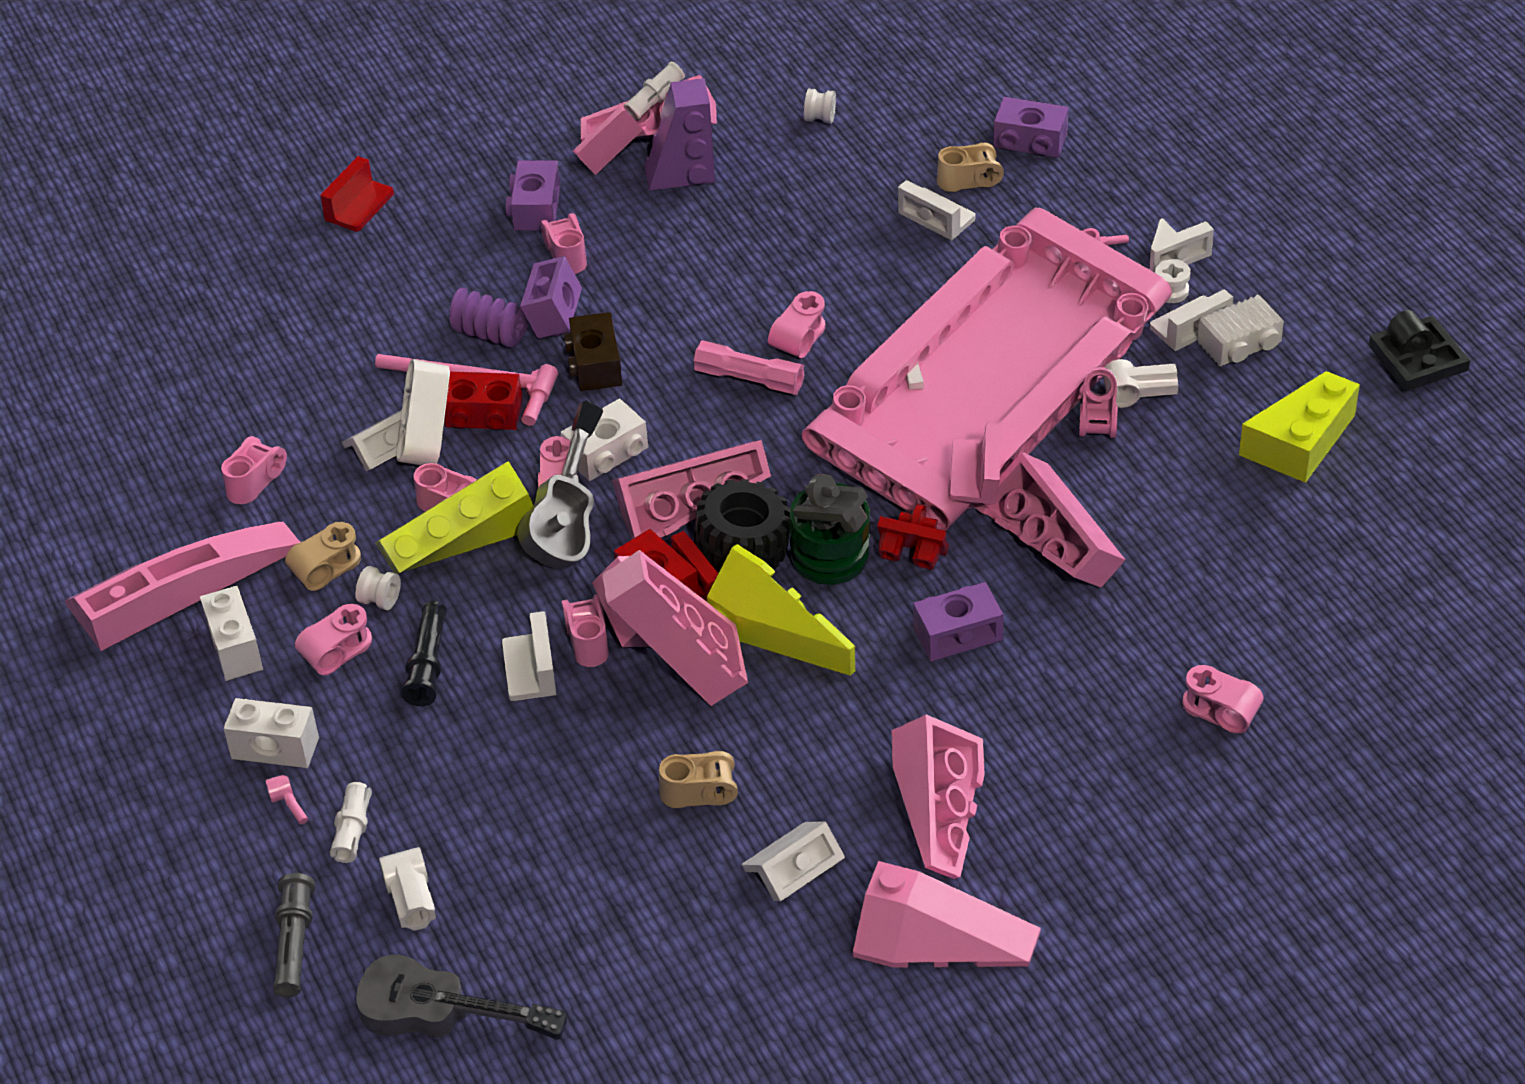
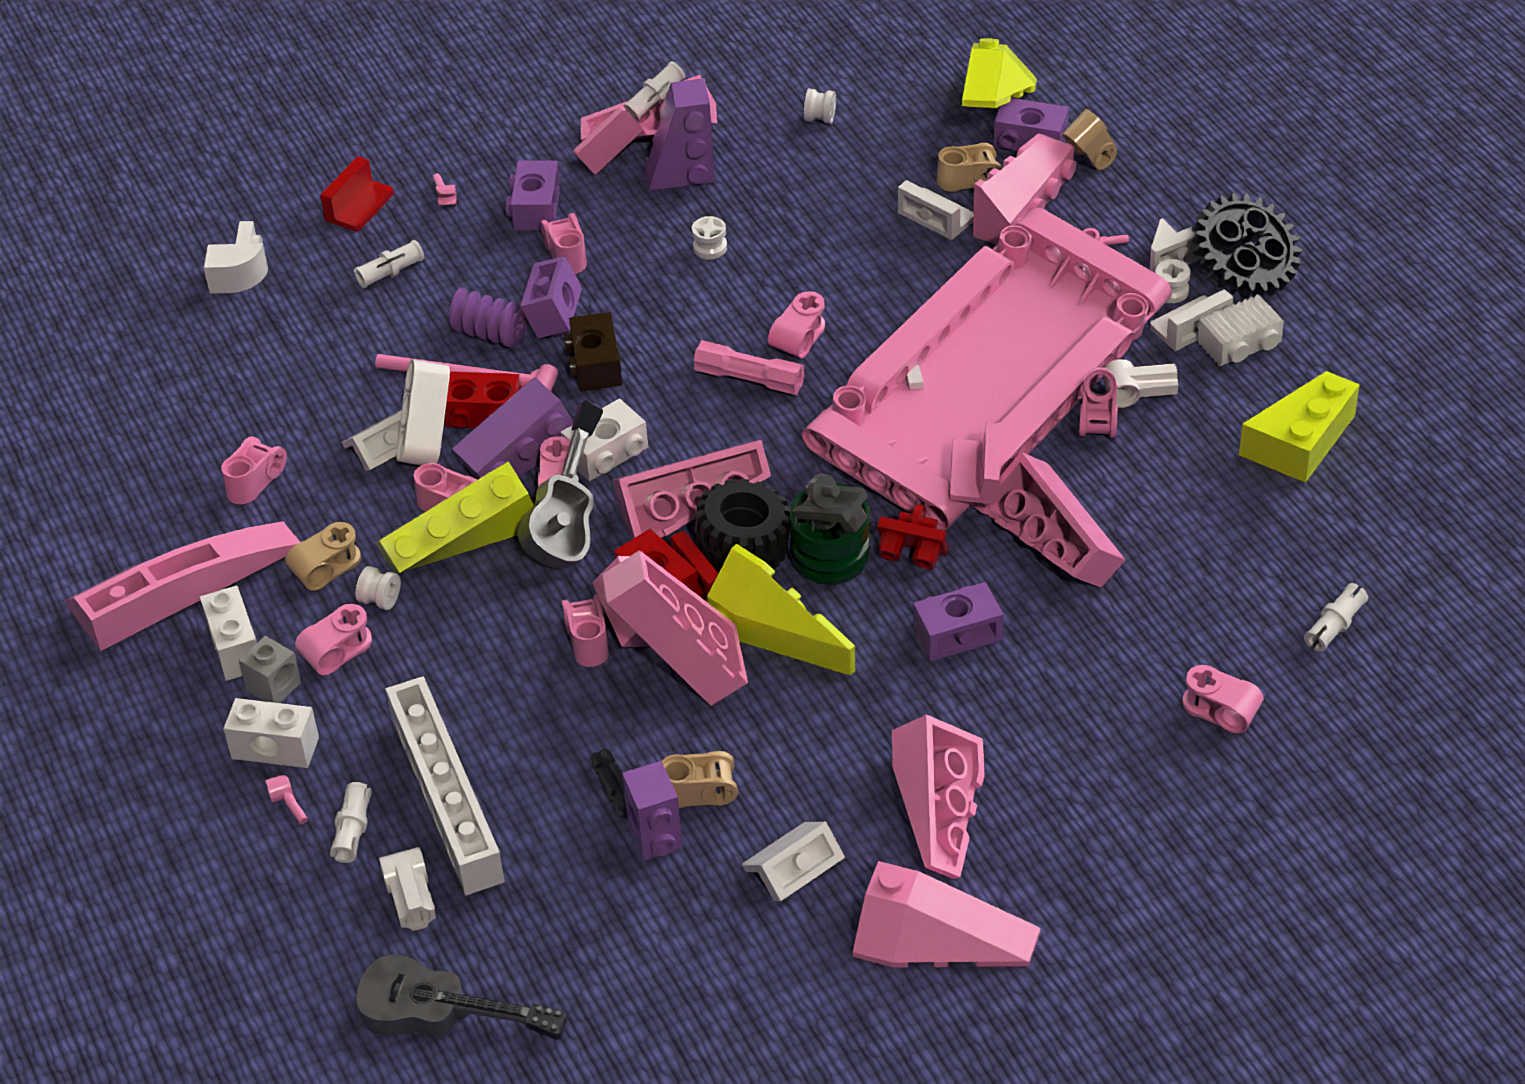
(238, 265): none -> white brick
(270, 671): none -> light grey brick
(293, 918): dark grey pin -> none
(389, 264): none -> white pin
(423, 665): black pin -> none
(445, 193): none -> bright pink hand
(445, 786): none -> white brick
(514, 432): none -> medium lavender wedge
(529, 662): white panel -> none
(611, 779): none -> black axle
(652, 810): none -> medium lavender brick
(709, 237): none -> white wheel
(995, 76): none -> neon yellow wedge
(1021, 185): none -> bright pink wedge
(1091, 140): none -> tan piece
(1240, 224): none -> black gear
(1336, 617): none -> white pin
(1418, 351): pearl dark grey plate -> none

